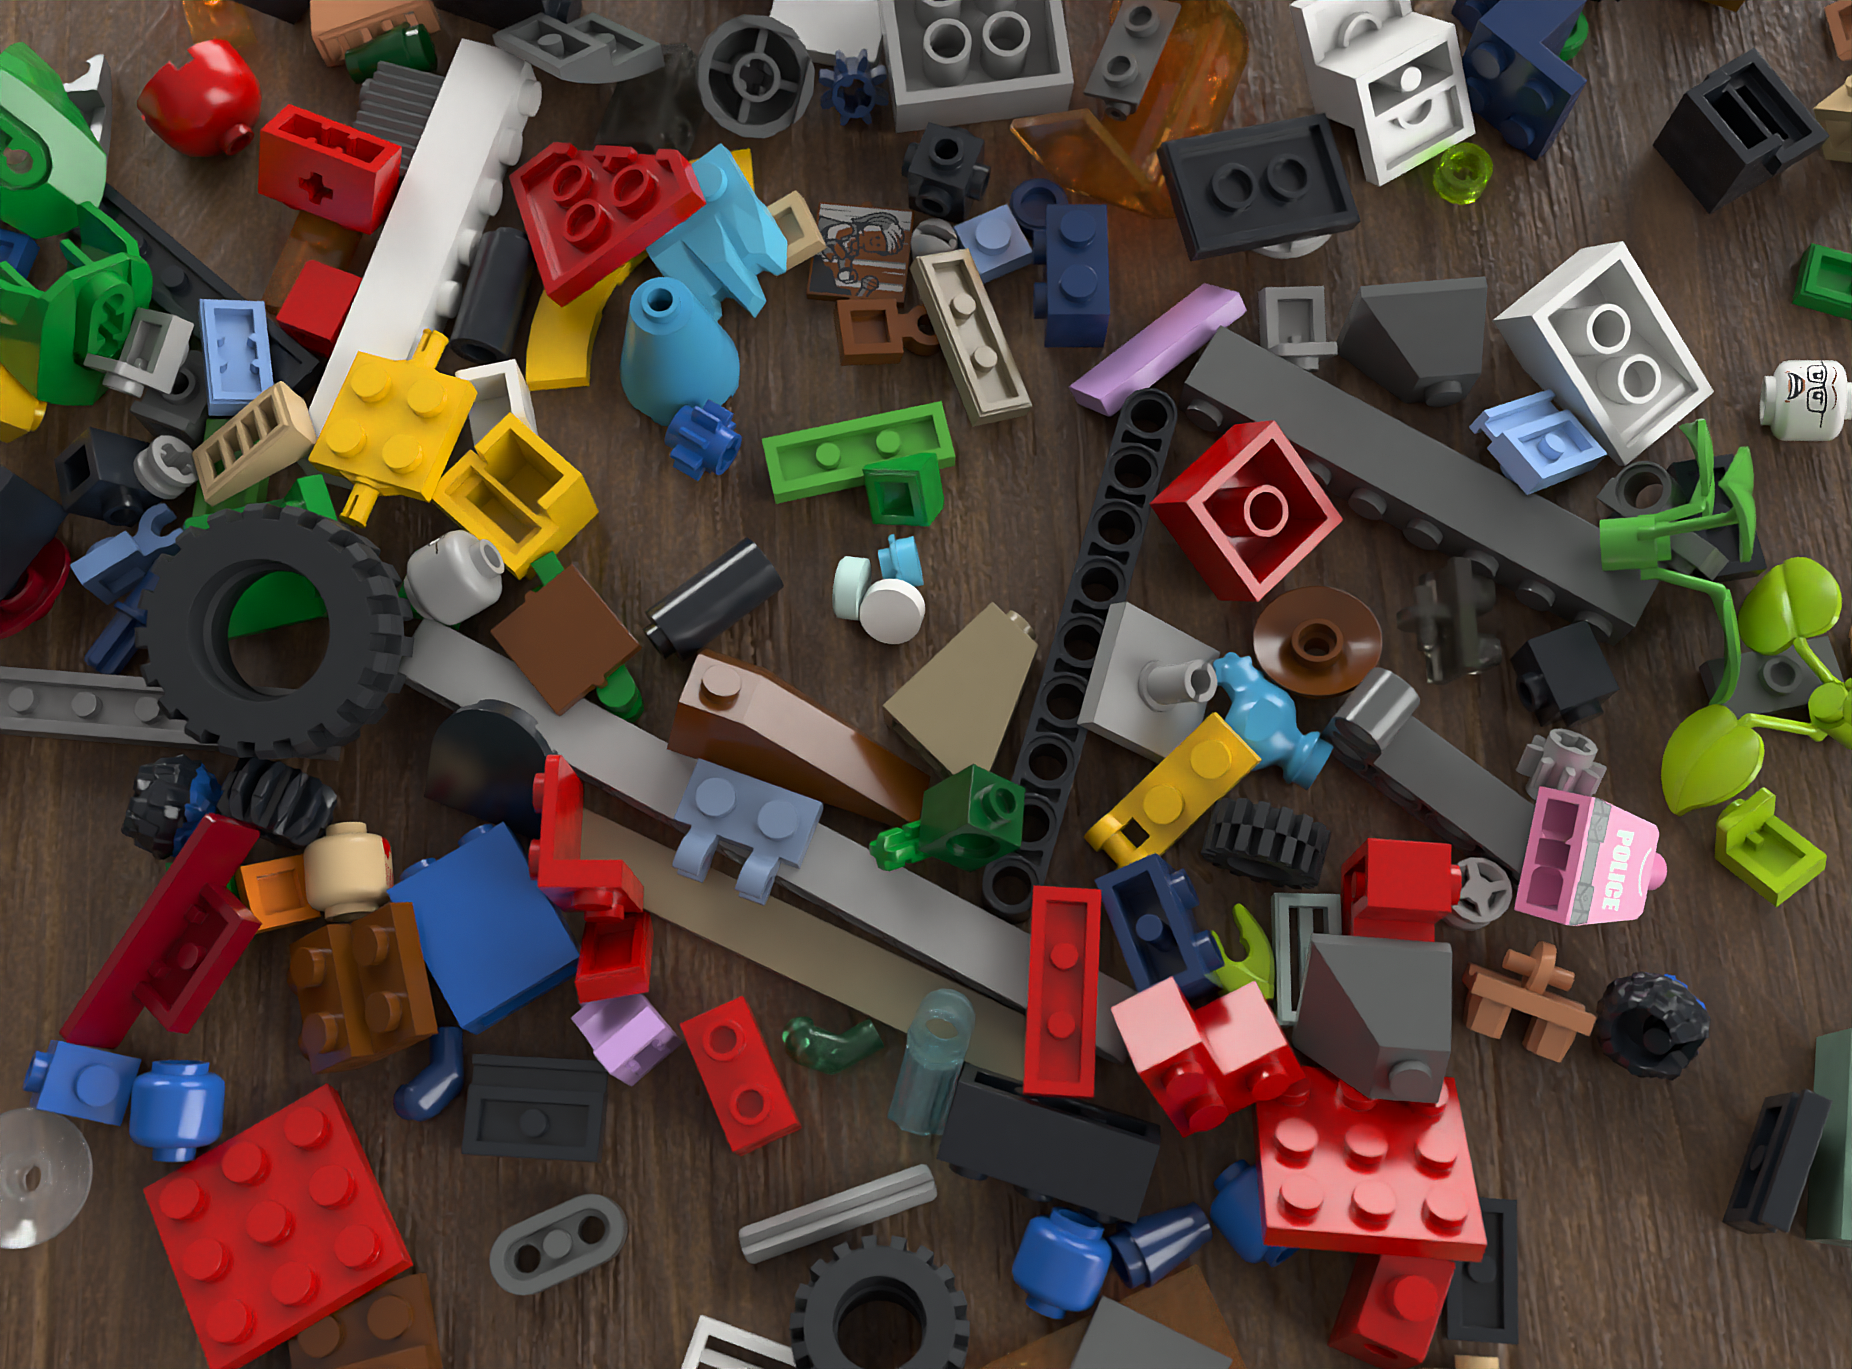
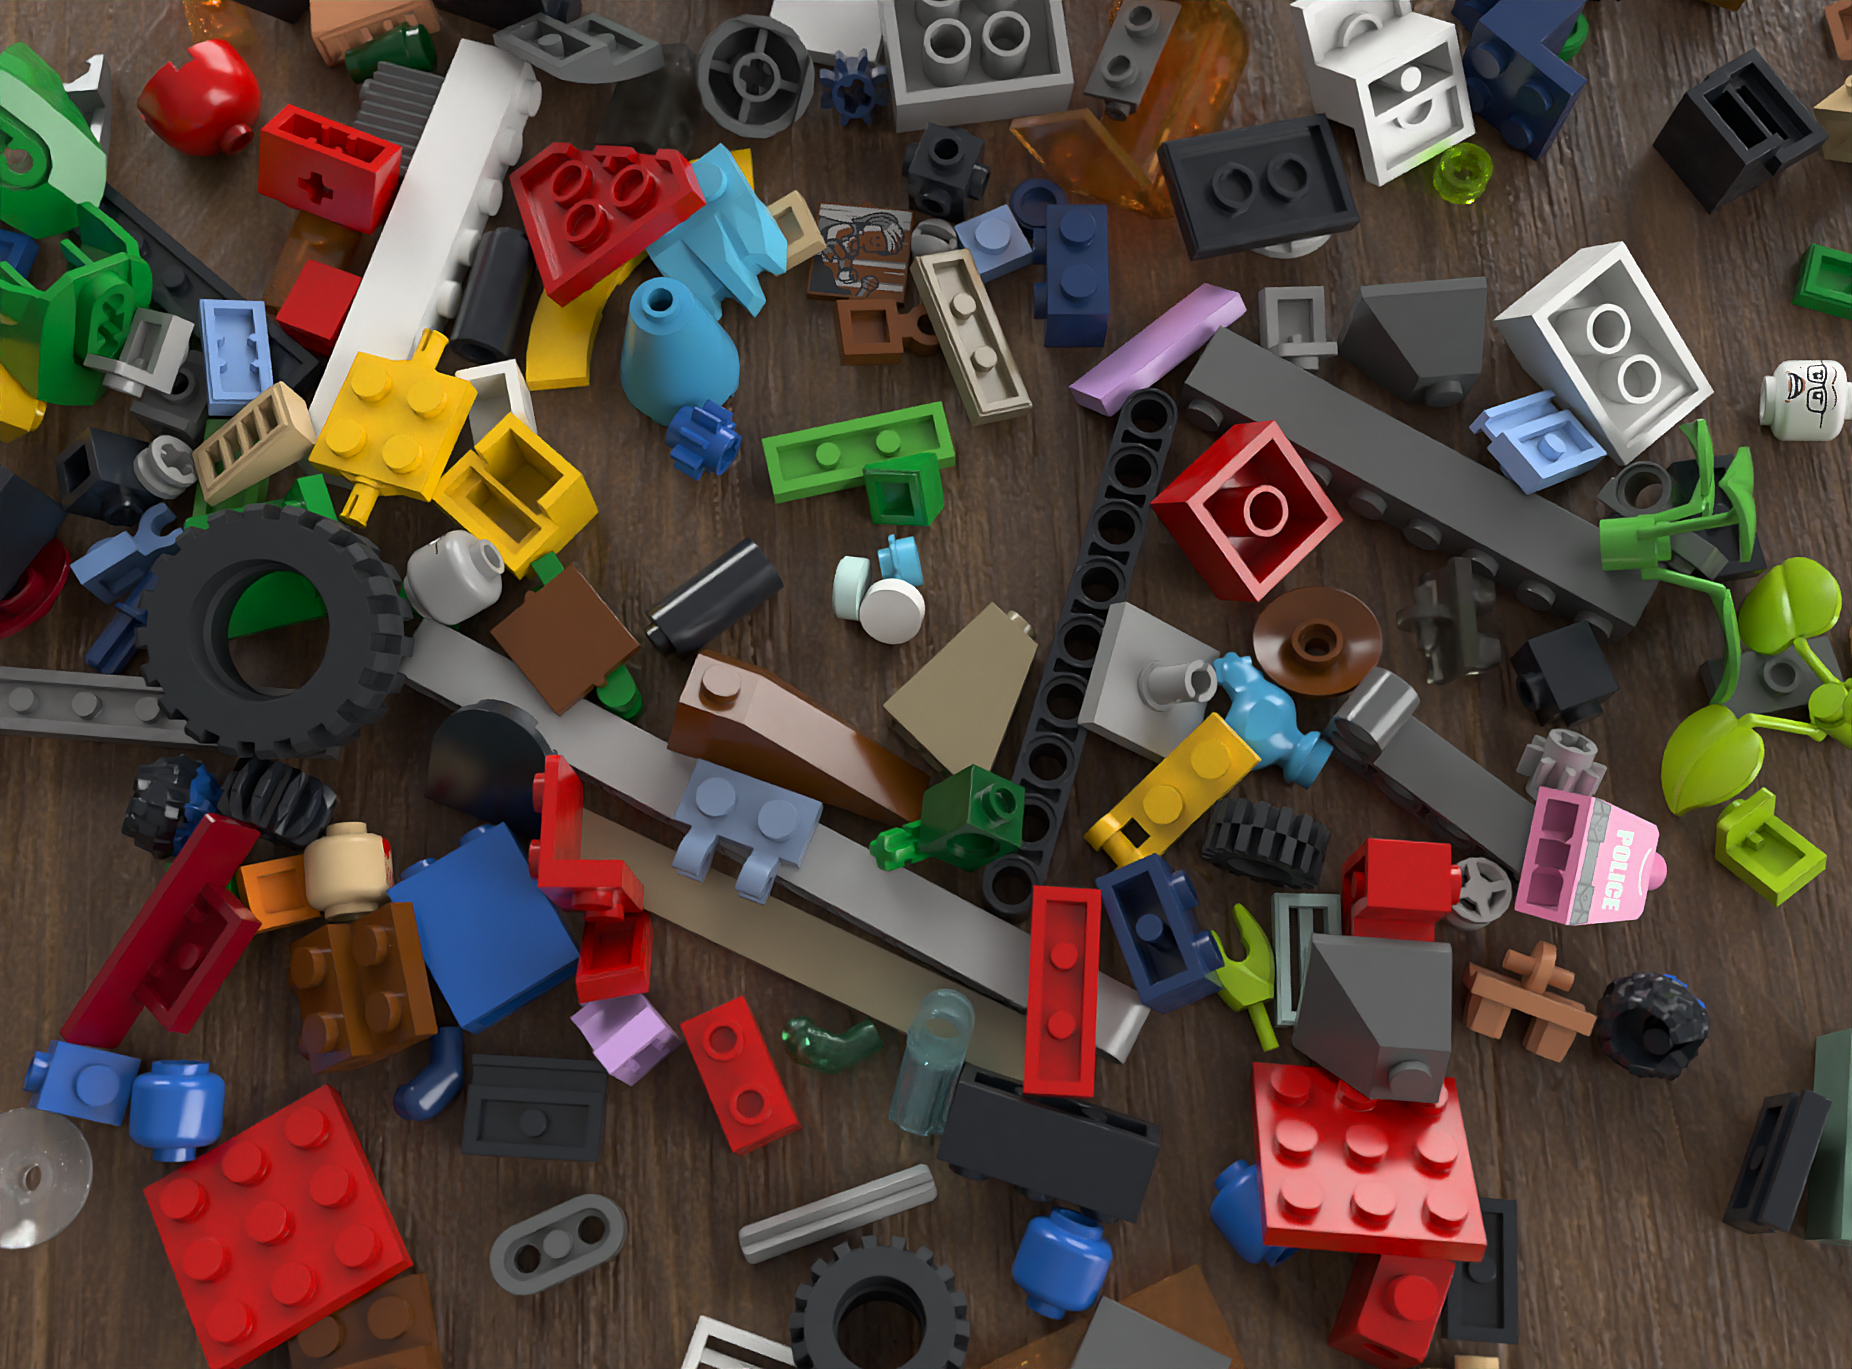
(1157, 1243): dark blue cone -> none
(1208, 1058): brick -> none

